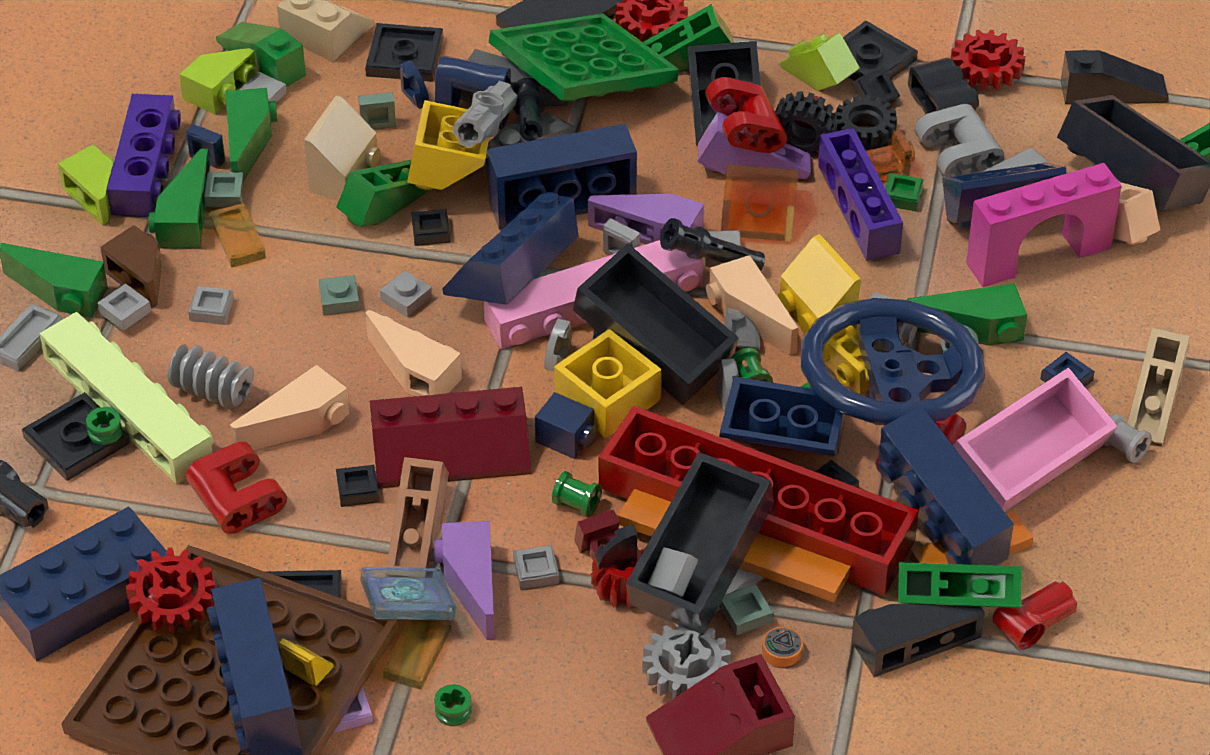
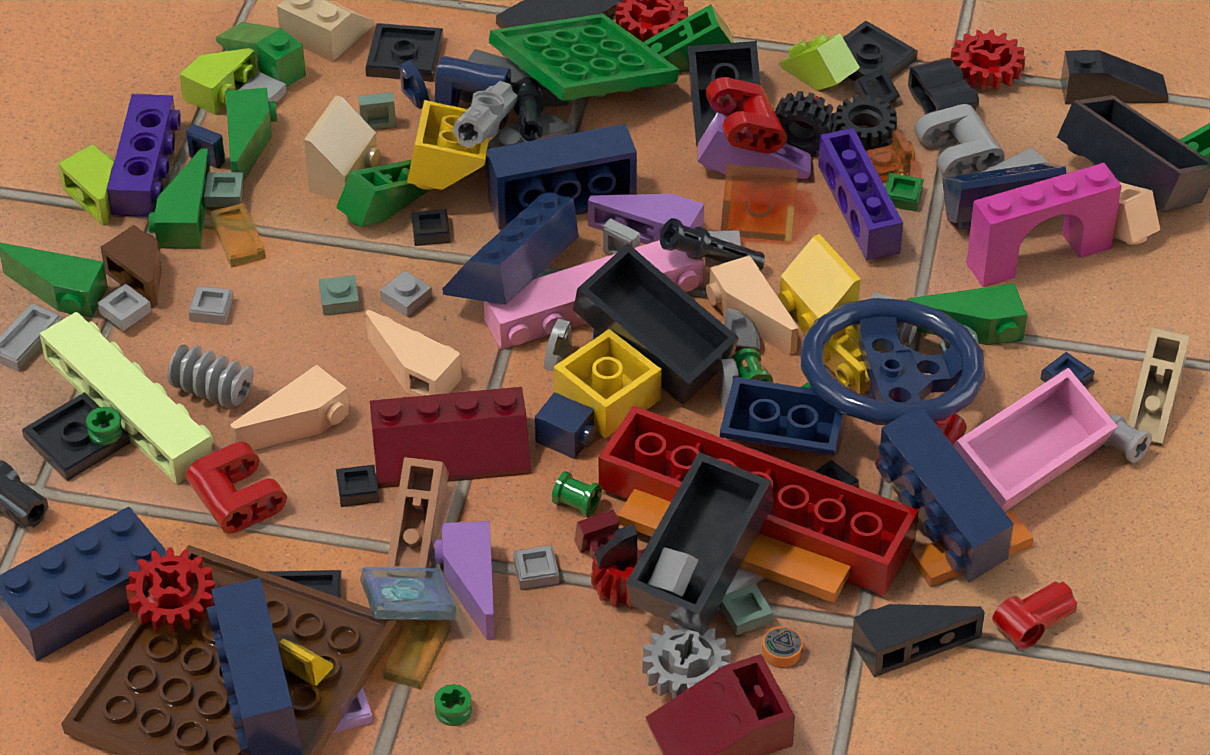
(960, 585): green slope -> none

